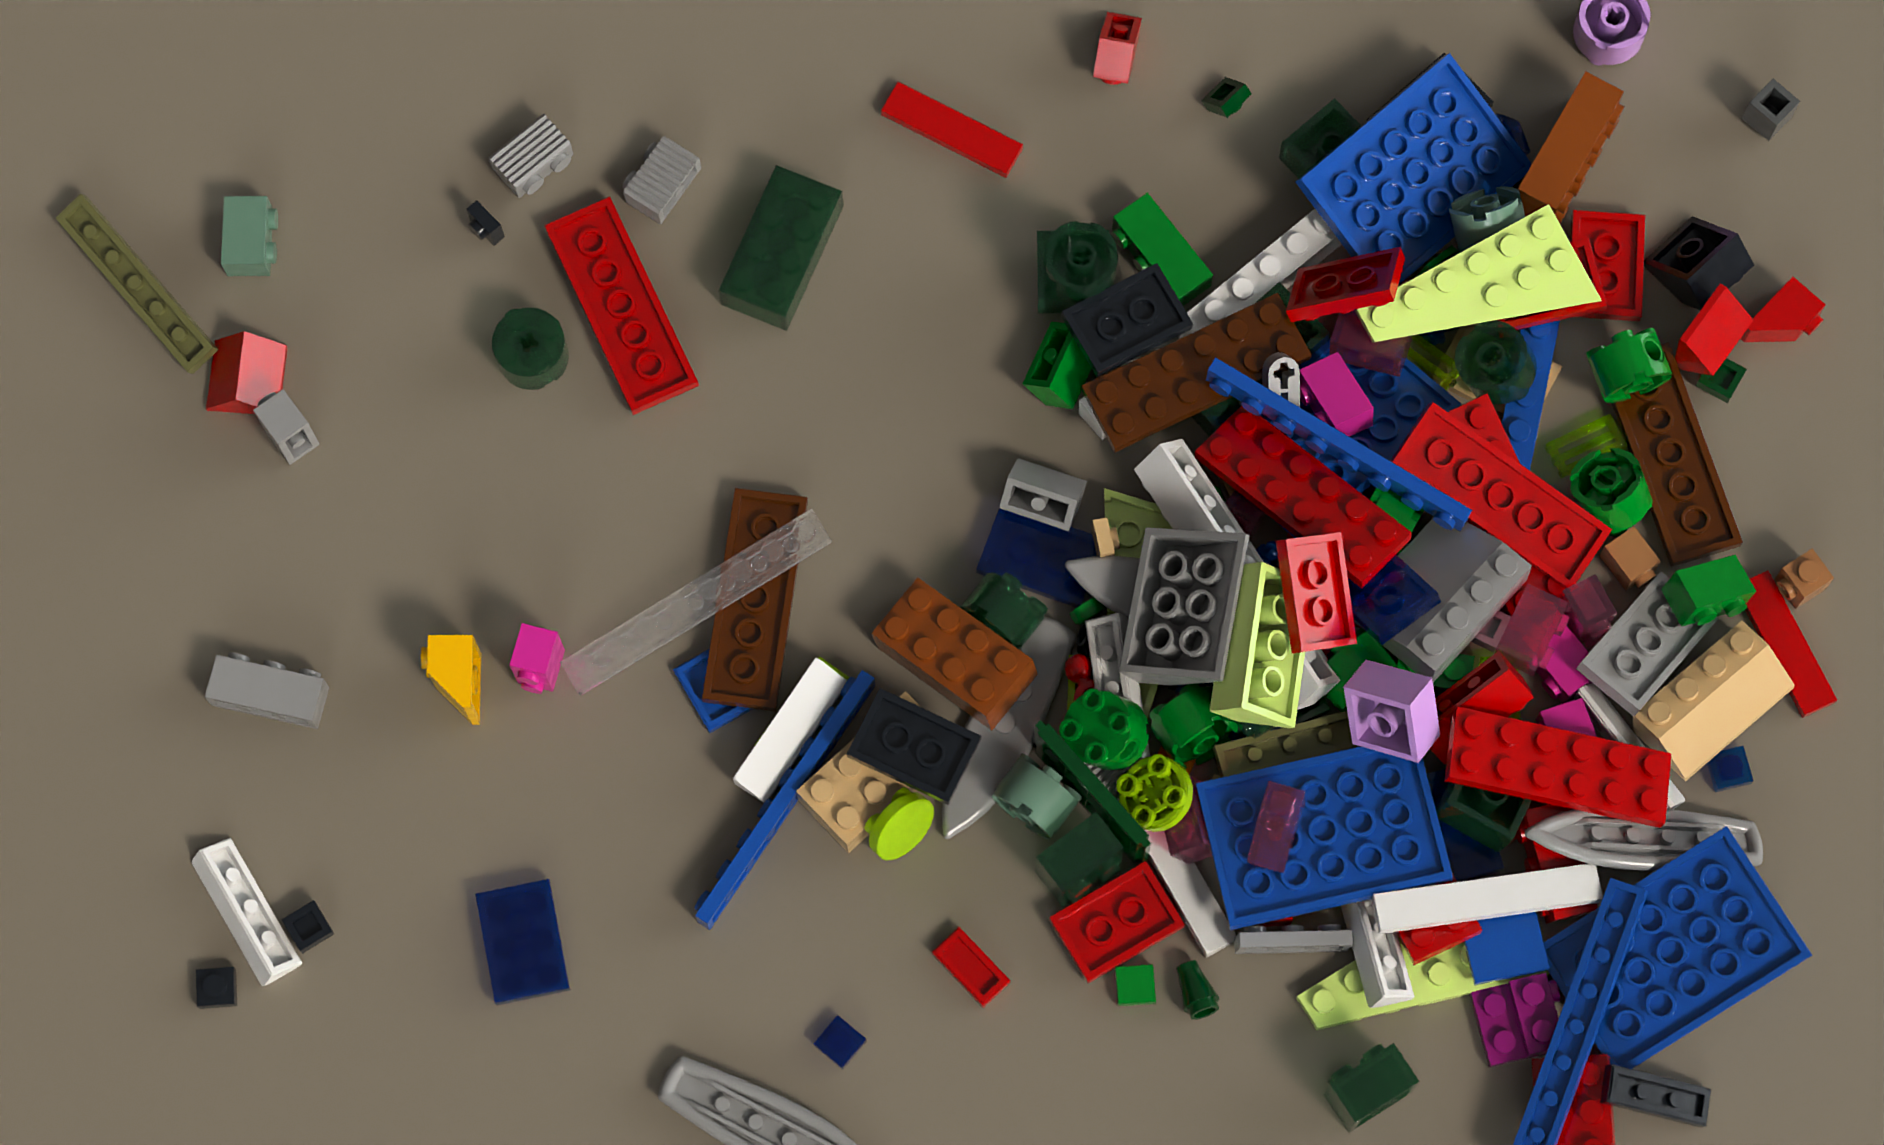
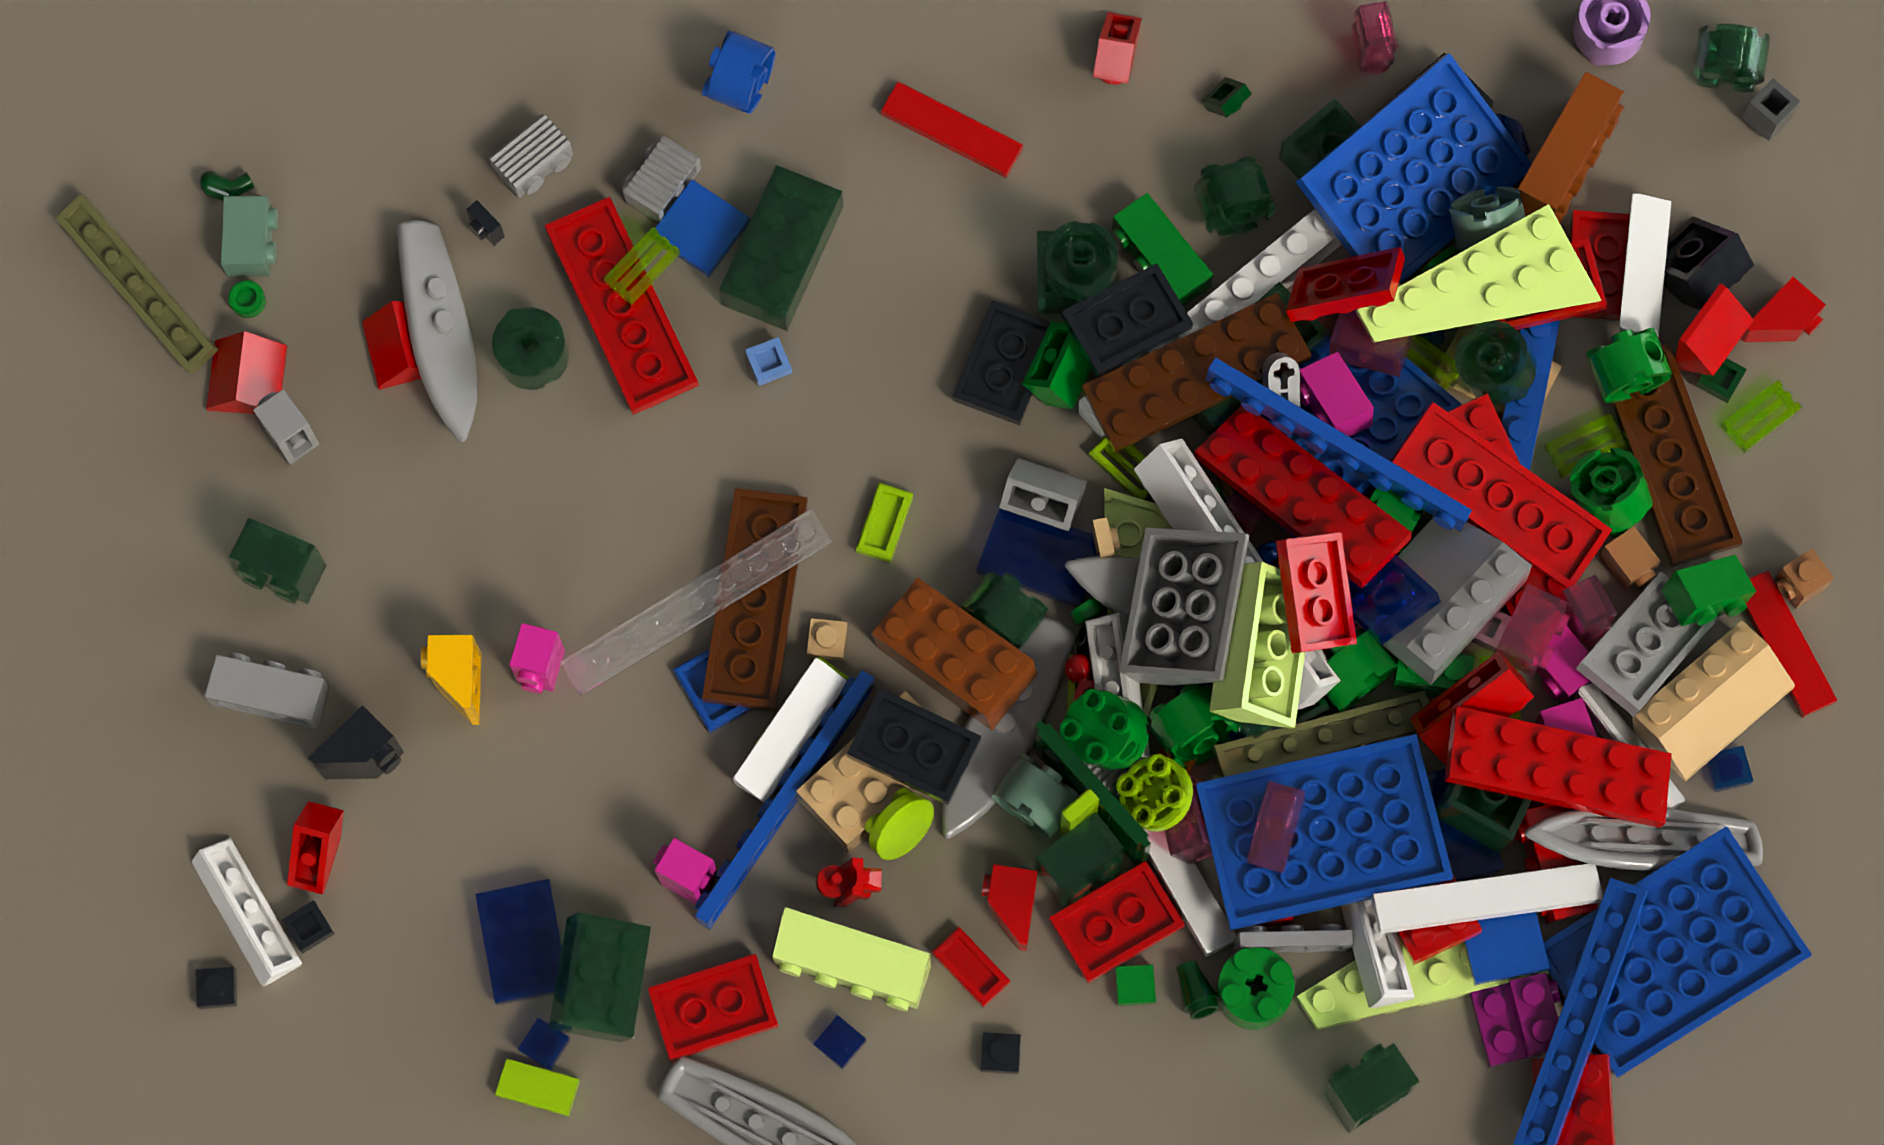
(218, 186): none -> dark green arm
(247, 299): none -> green tile
(277, 561): none -> clear green brick
(314, 847): none -> red slope
(358, 750): none -> black slope
(390, 346): none -> red slope
(438, 325): none -> light grey piece
(537, 1087): none -> lime tile
(544, 1044): none -> clear blue plate
(599, 977): none -> clear green brick
(661, 243): none -> clear neon green tile
(684, 870): none -> dark pink brick
(702, 227): none -> blue tile
(713, 1007): none -> red plate
(739, 72): none -> blue brick
(768, 361): none -> medium blue plate
(827, 639): none -> tan plate
(848, 882): none -> red hips
(851, 959): none -> yellowish green slope
(884, 522): none -> lime tile
(1000, 1053): none -> black plate
(1001, 362): none -> black plate
(1012, 900): none -> red slope
(1078, 811): none -> lime tile
(1114, 473): none -> lime tile
(1233, 196): none -> clear green brick
(1275, 979): none -> green brick
(1374, 37): none -> clear pink brick
(1392, 710): lavender brick -> none
(1645, 264): none -> white slope
(1655, 1095): black tile -> none
(1731, 57): none -> clear green brick
(1783, 398): none -> clear neon green tile

